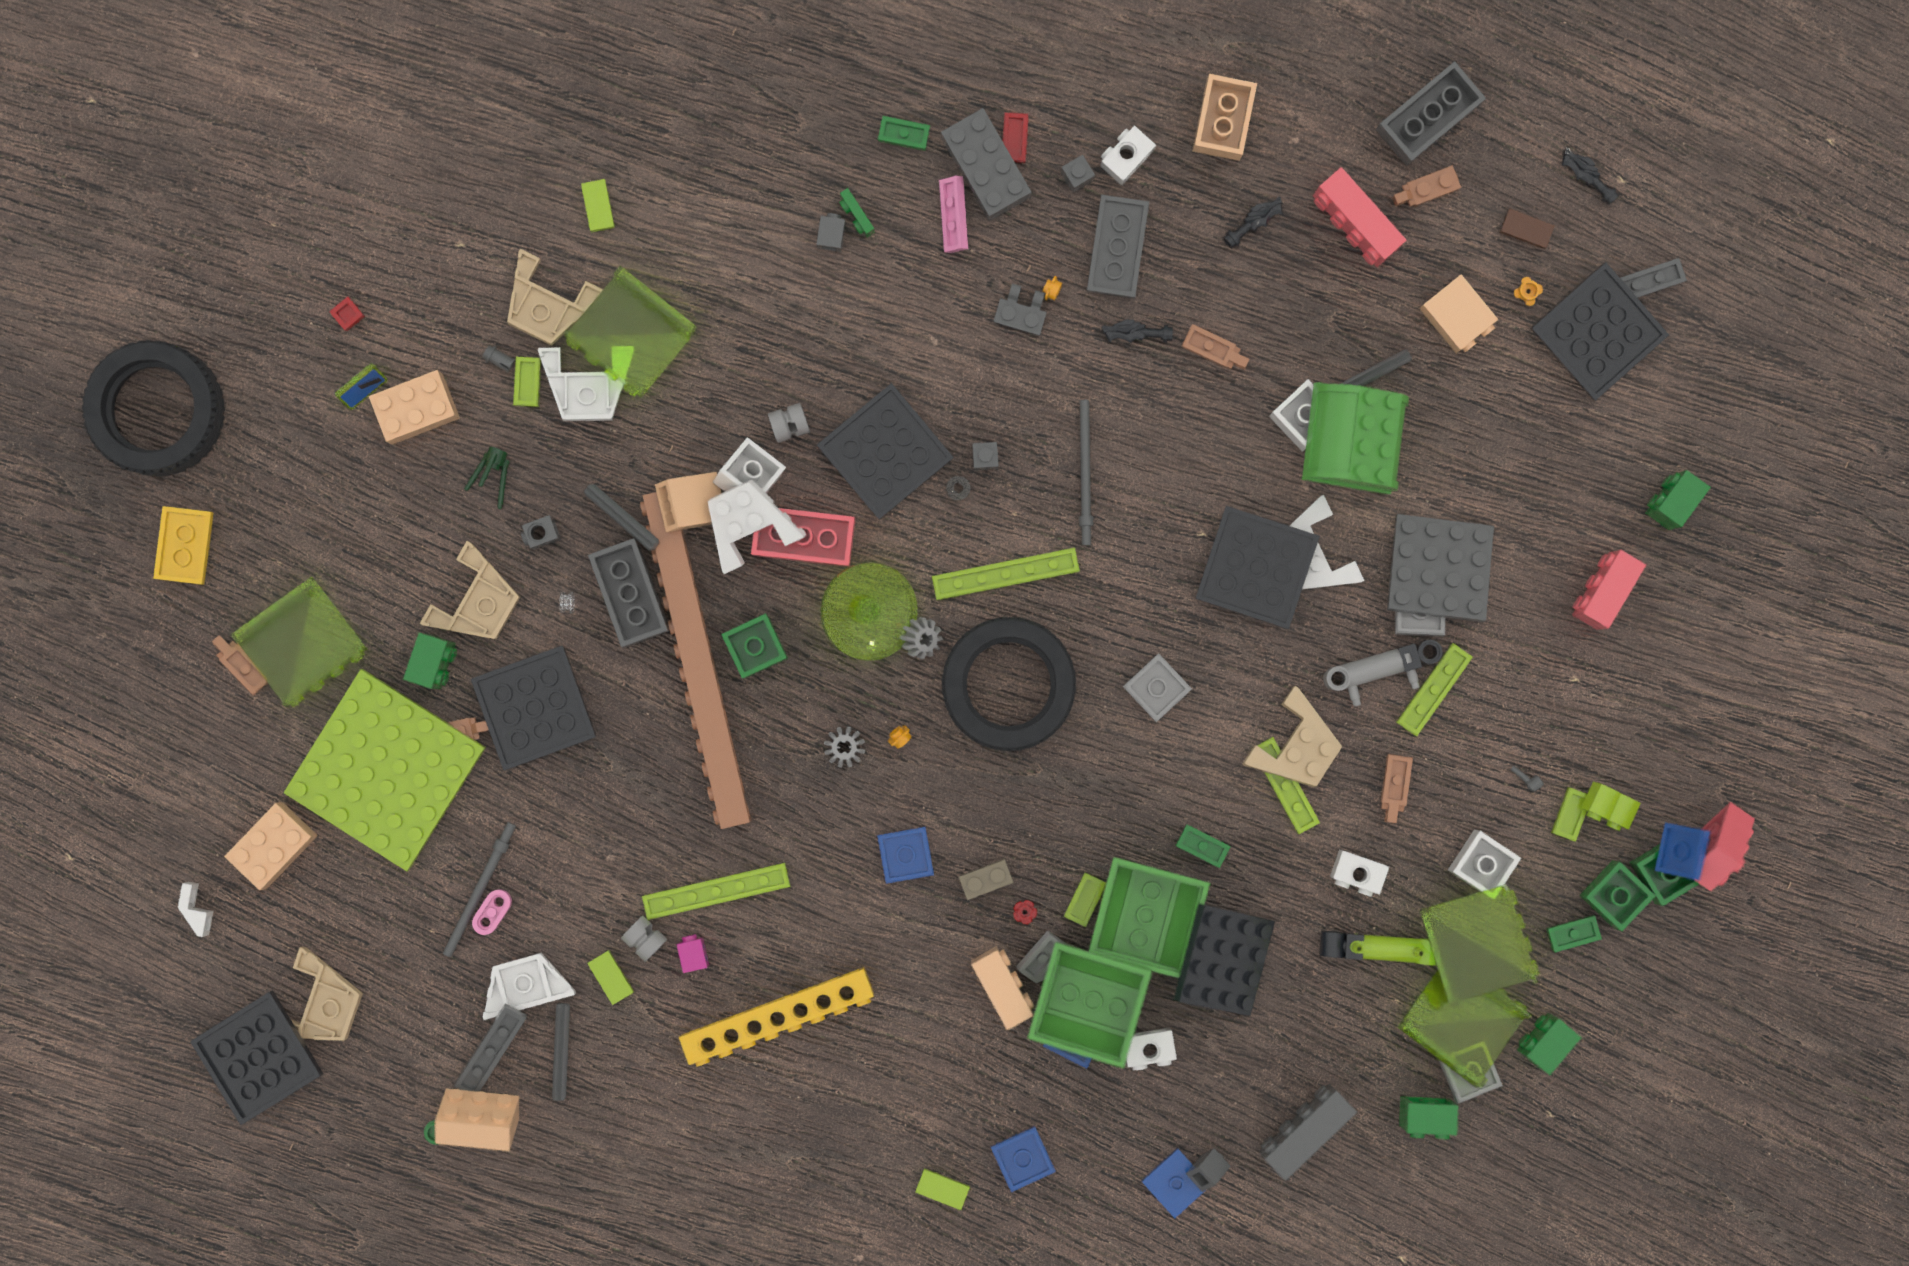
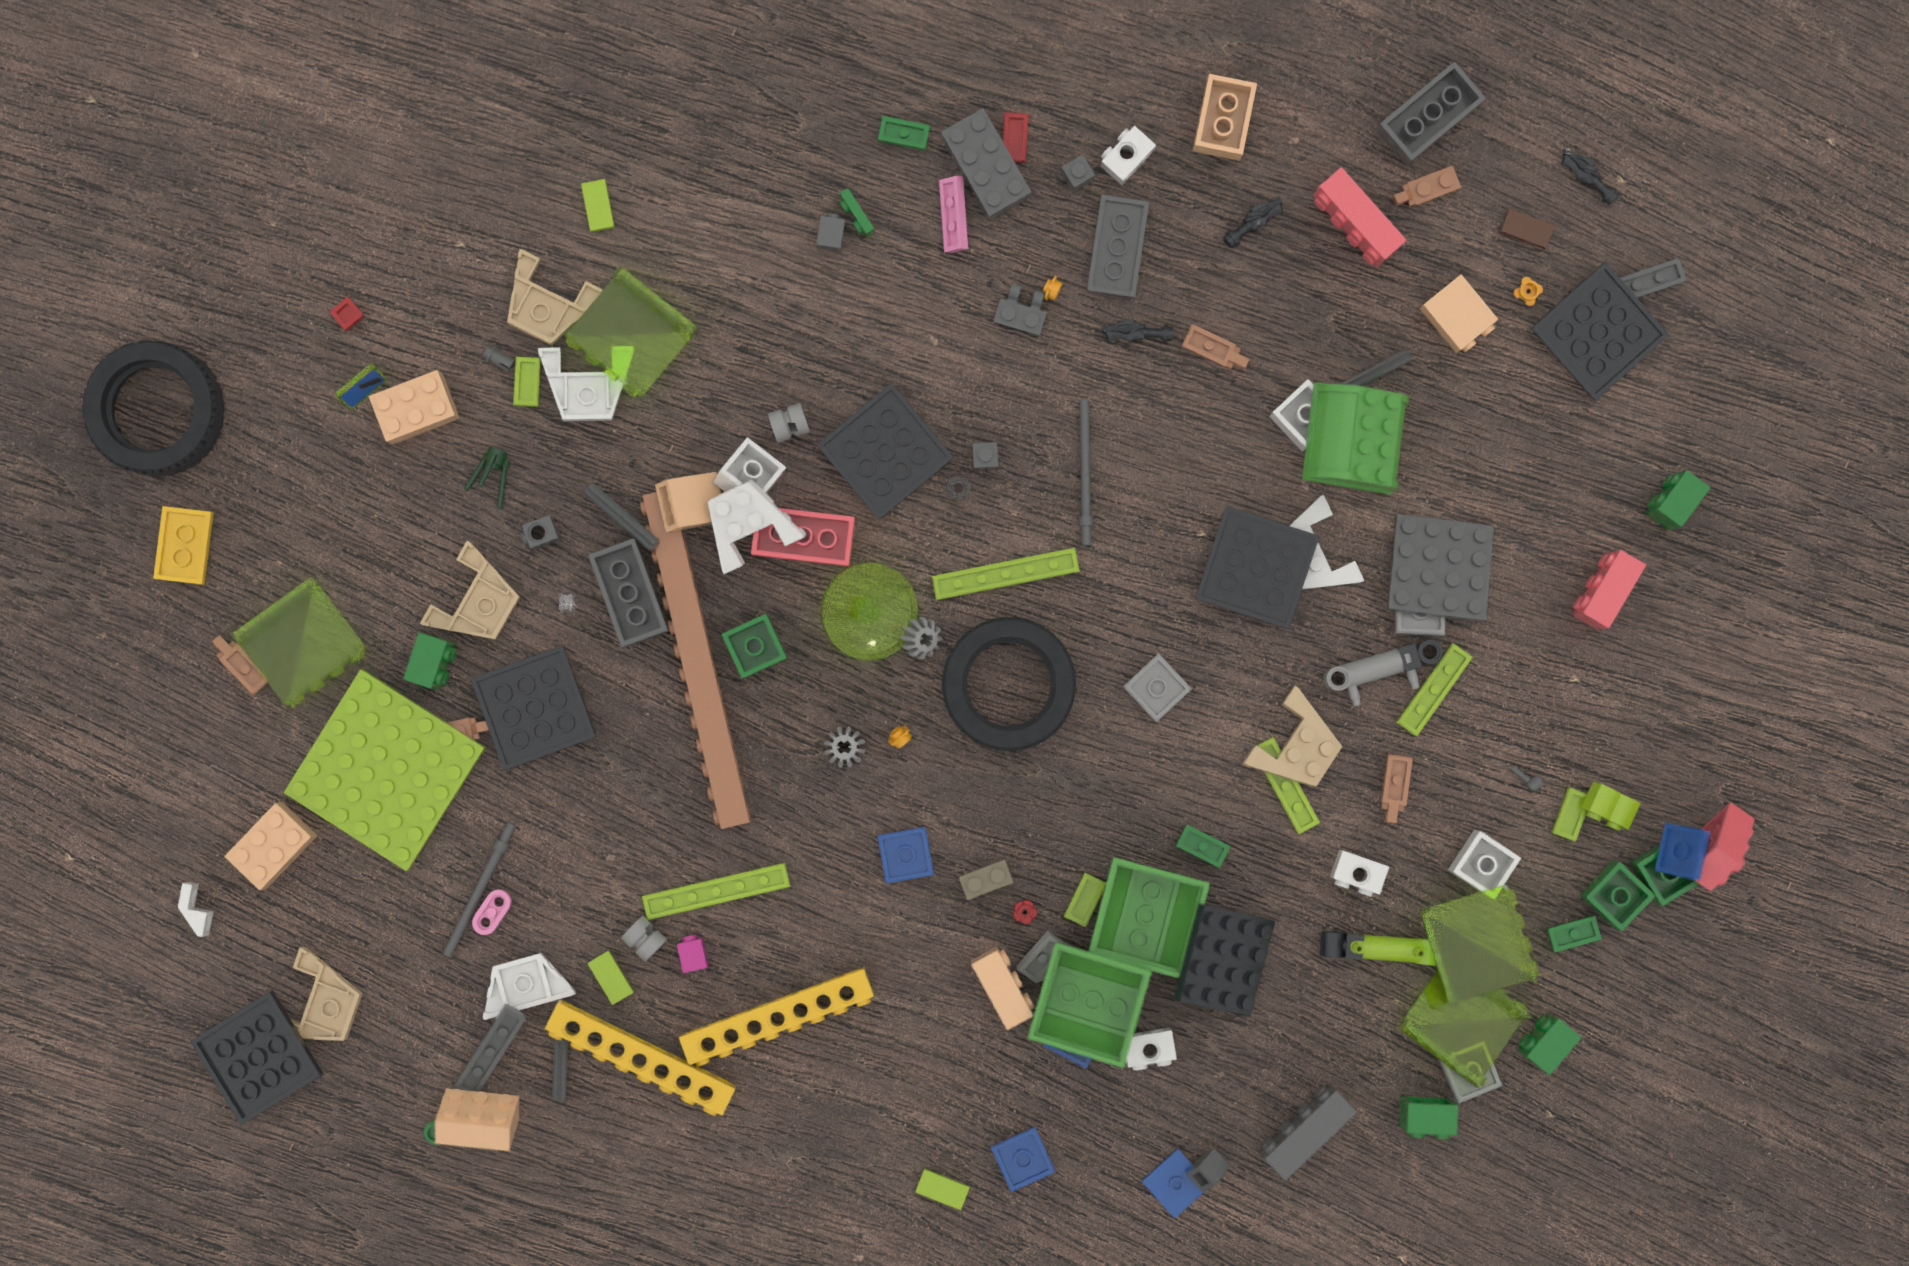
(634, 1045): none -> yellow brick

